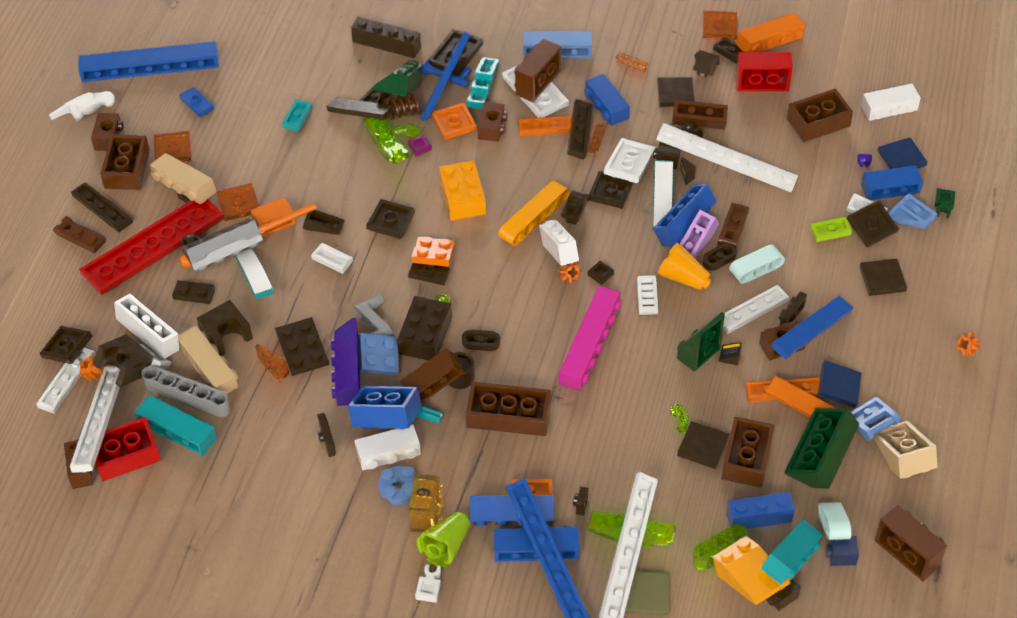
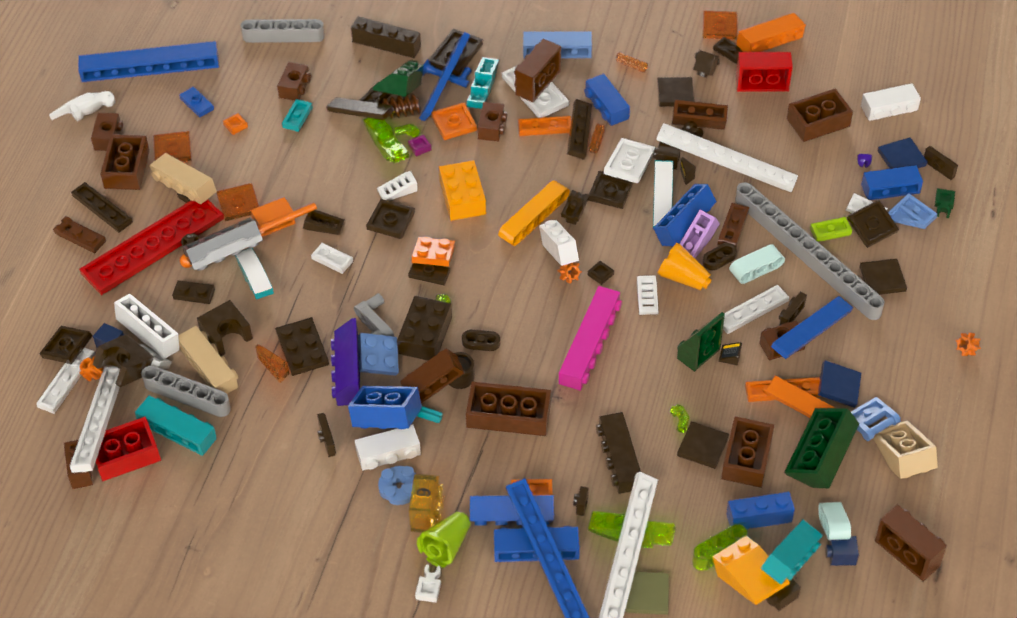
(105, 334): none -> dark blue brick
(235, 124): none -> orange tile
(282, 30): none -> light grey beam
(293, 81): none -> reddish brown brick
(405, 180): none -> white slope
(619, 450): none -> dark brown brick
(810, 251): none -> light grey beam
(940, 163): none -> dark brown plate

